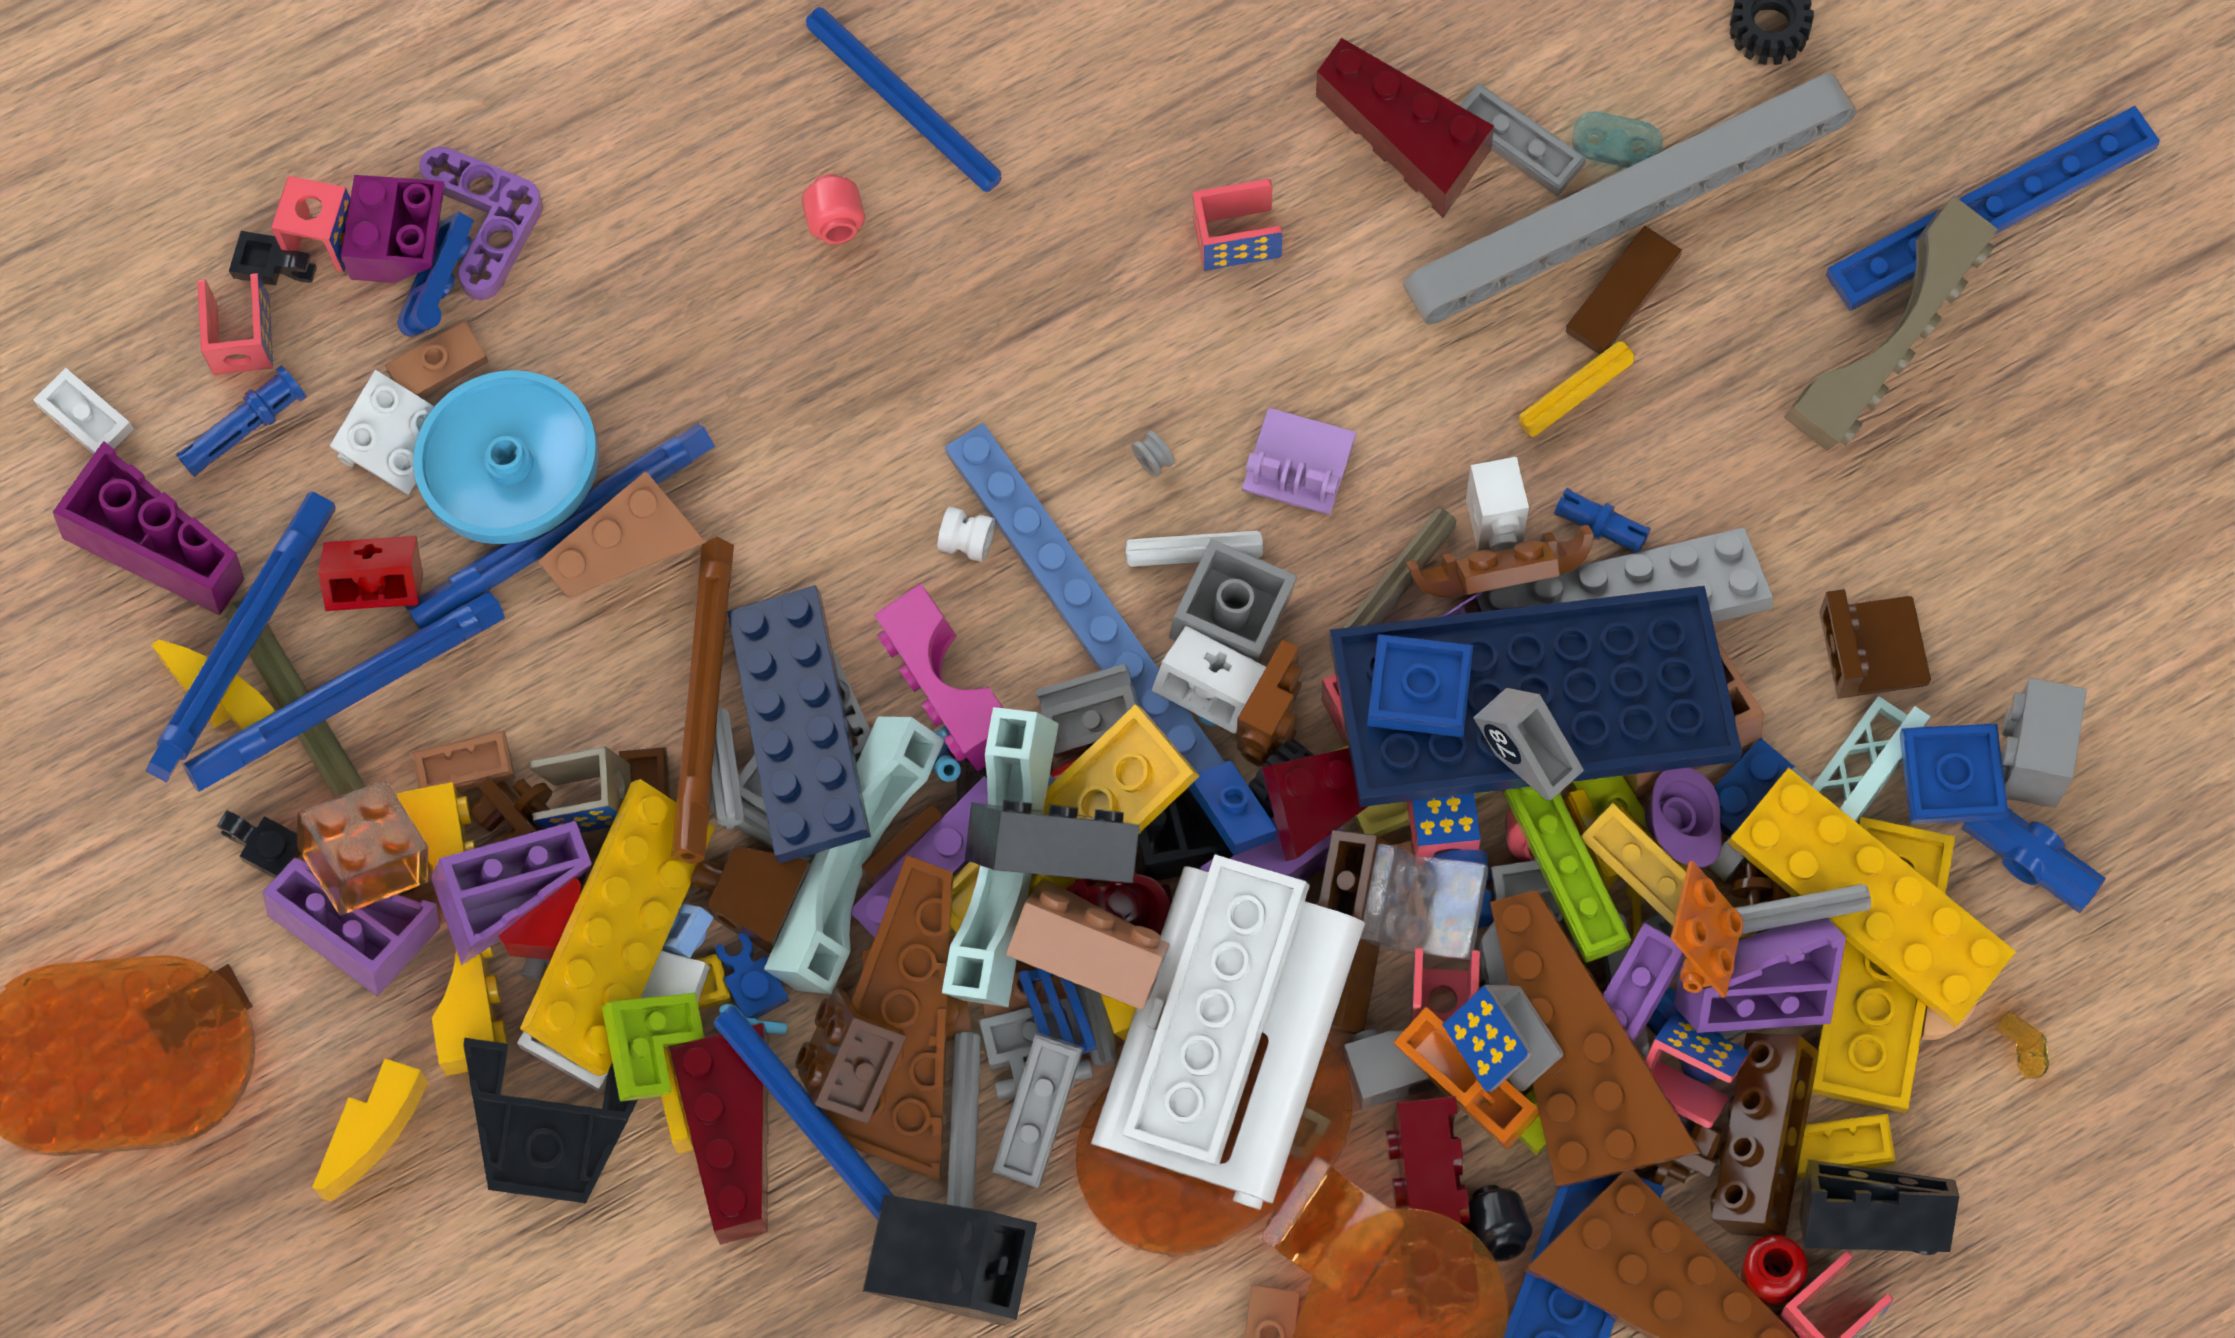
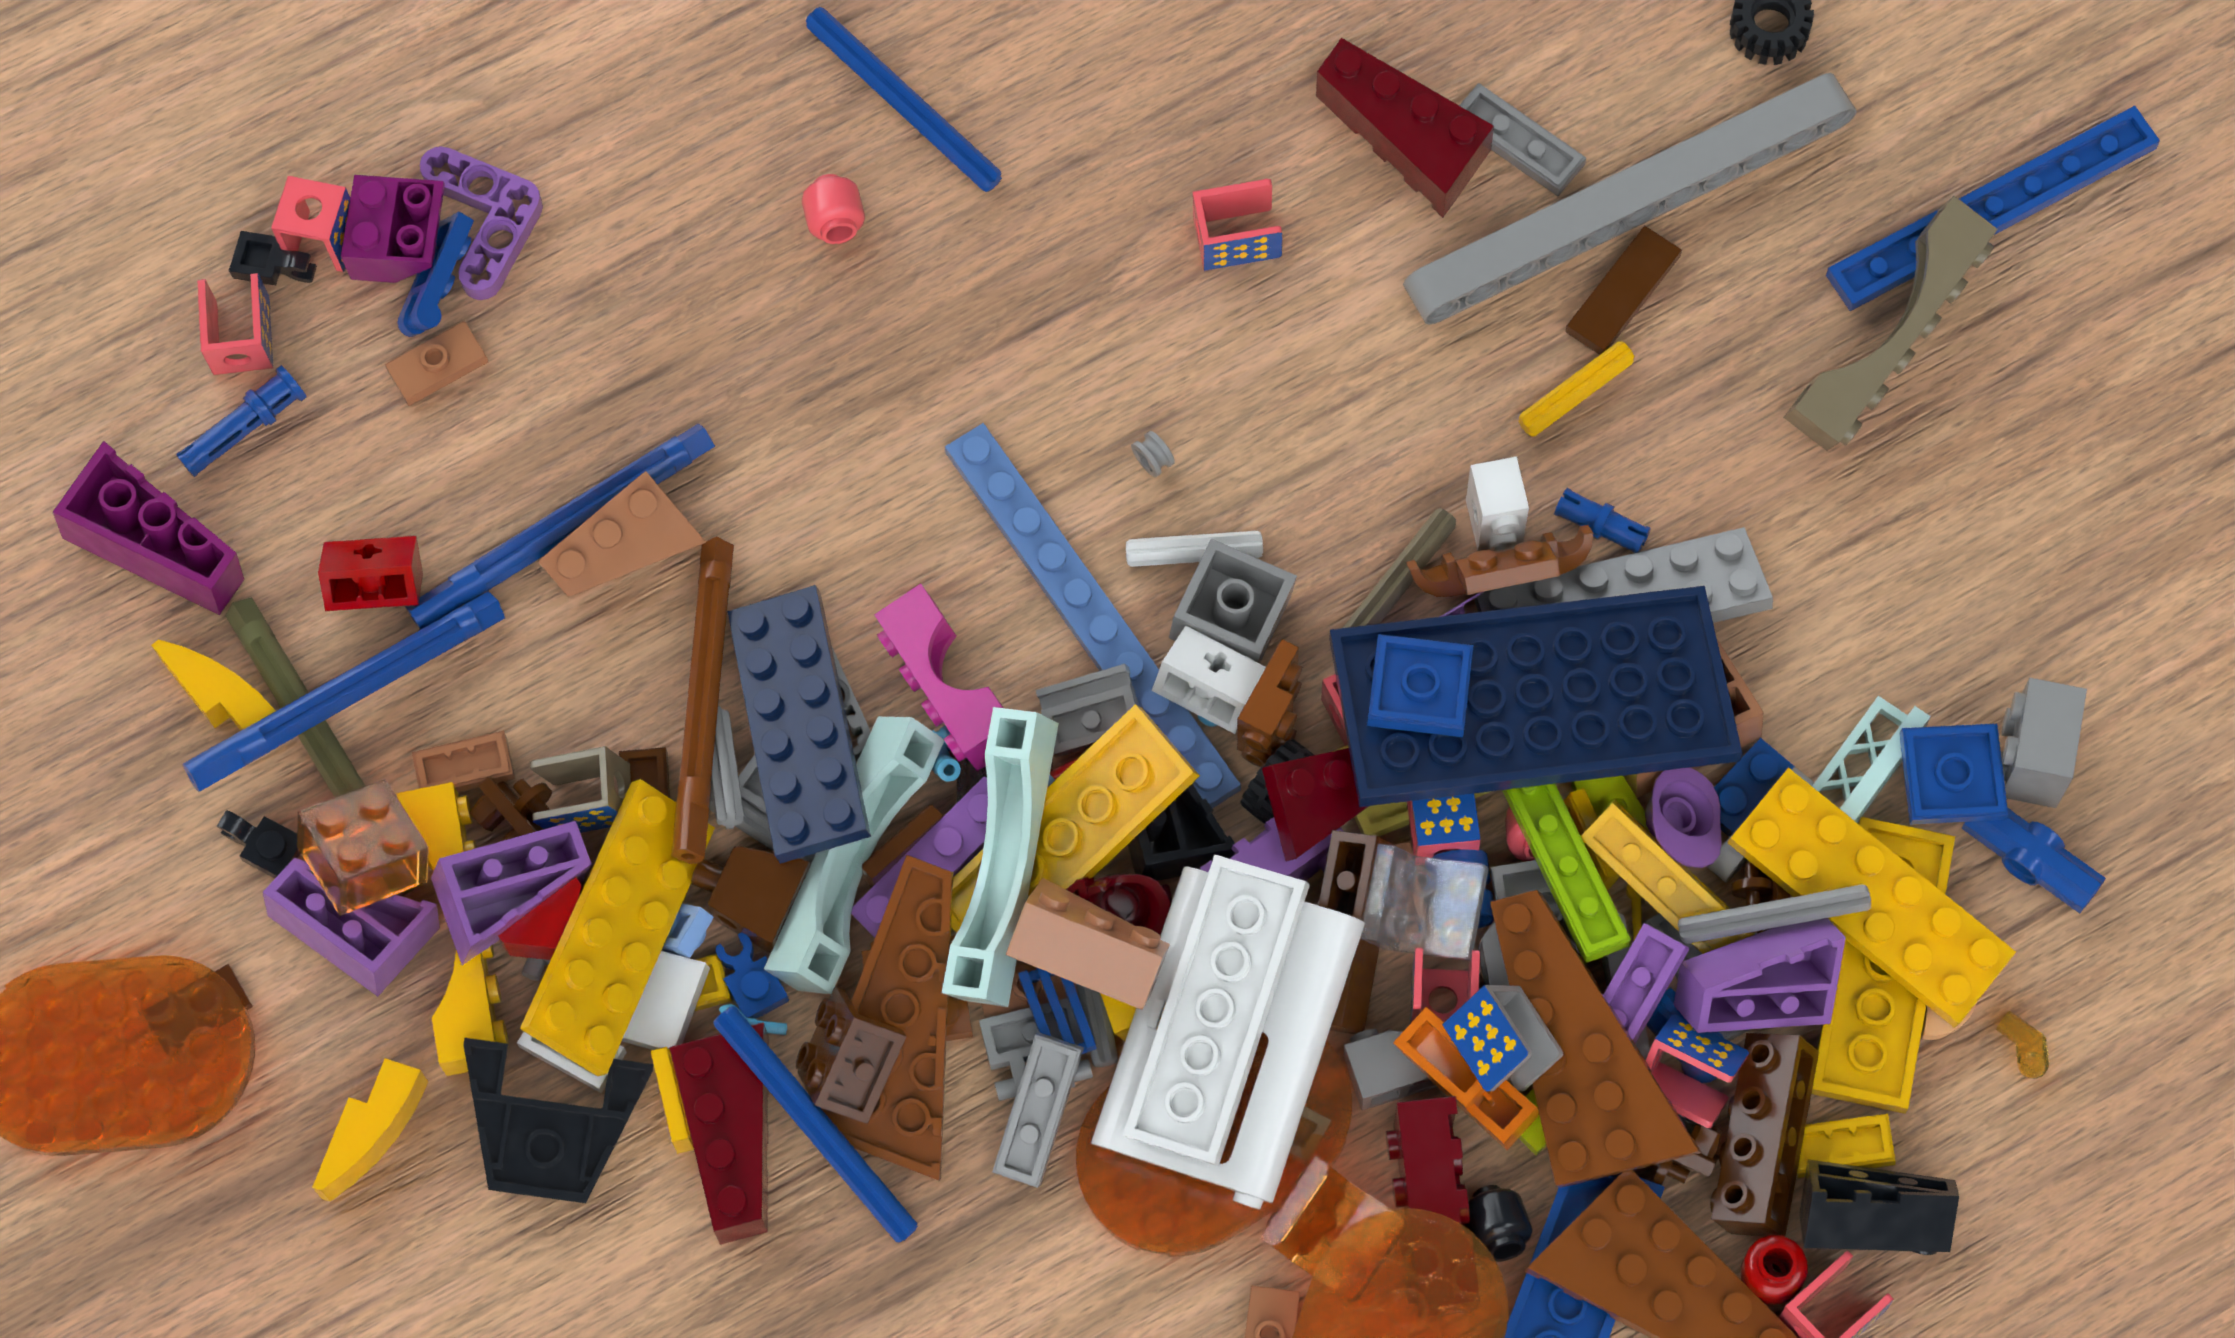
(82, 412): white plate -> none
(240, 635): blue piece -> none
(383, 431): white hinge -> none
(506, 457): medium azure dish -> none
(639, 1033): lime plate -> none
(950, 1258): black slope -> none
(964, 1119): light grey axle -> none
(966, 534): white wheel -> none
(1052, 841): black wedge -> none
(1233, 808): blue plate -> none
(1298, 461): lavender hinge -> none
(1529, 741): light grey slope -> none
(1617, 138): clear light blue plate -> none
(1706, 933): orange hinge -> none
(1873, 645): reddish brown bracket -> none

